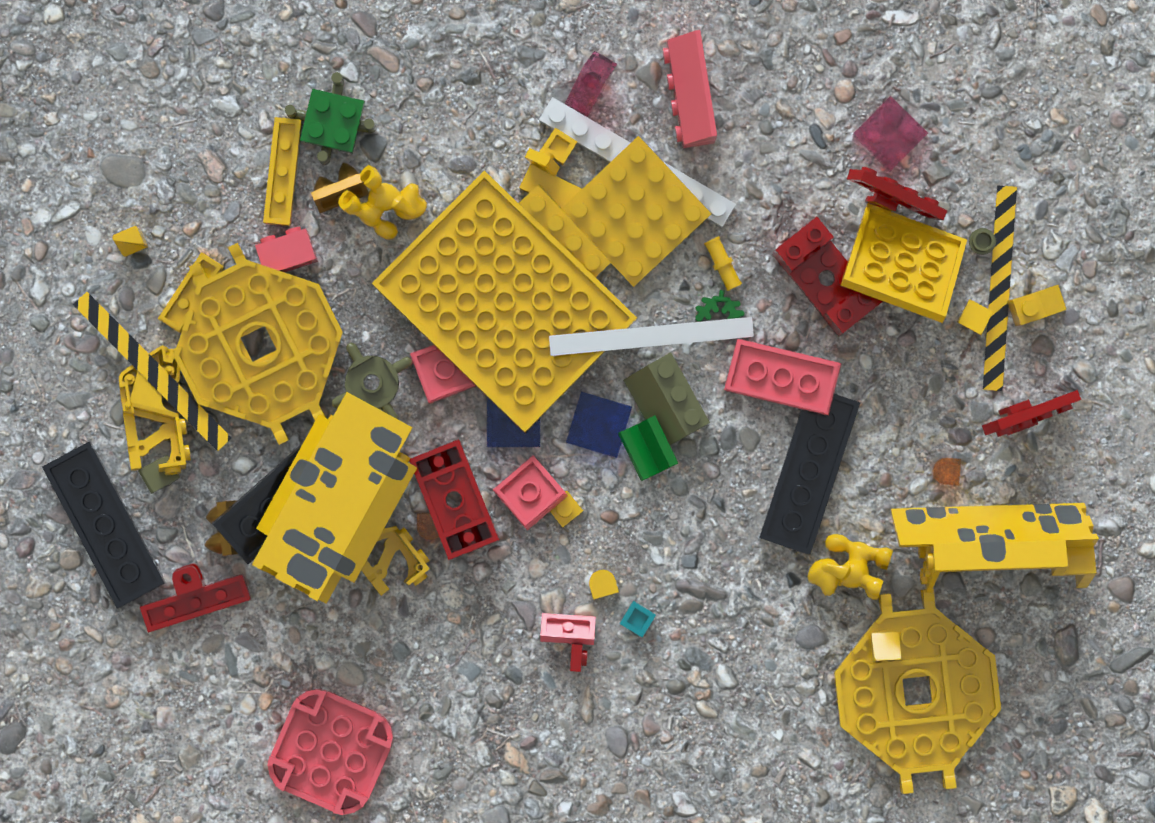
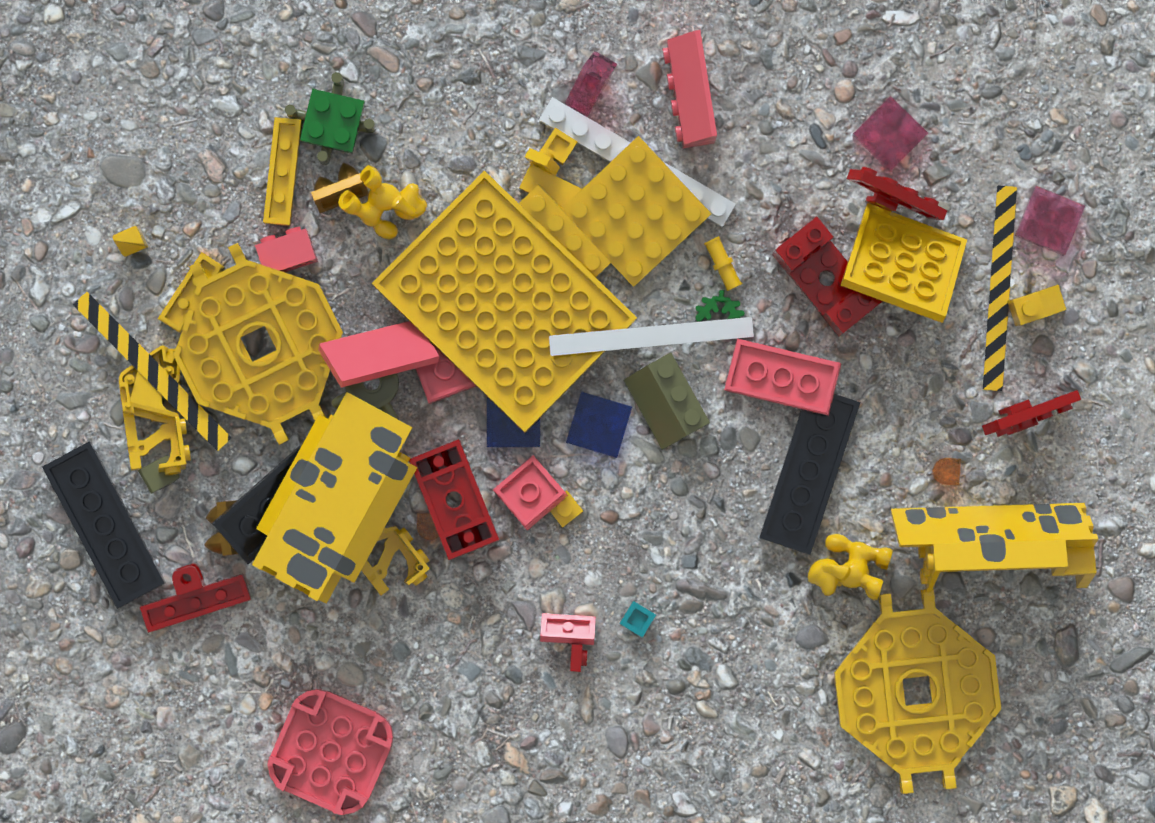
(377, 353): none -> coral tile
(602, 584): yellow tile -> none
(648, 448): green panel -> none
(885, 646): yellow slope -> none
(974, 317): yellow slope -> none
(982, 241): olive plate -> none
(1049, 220): none -> clear pink plate

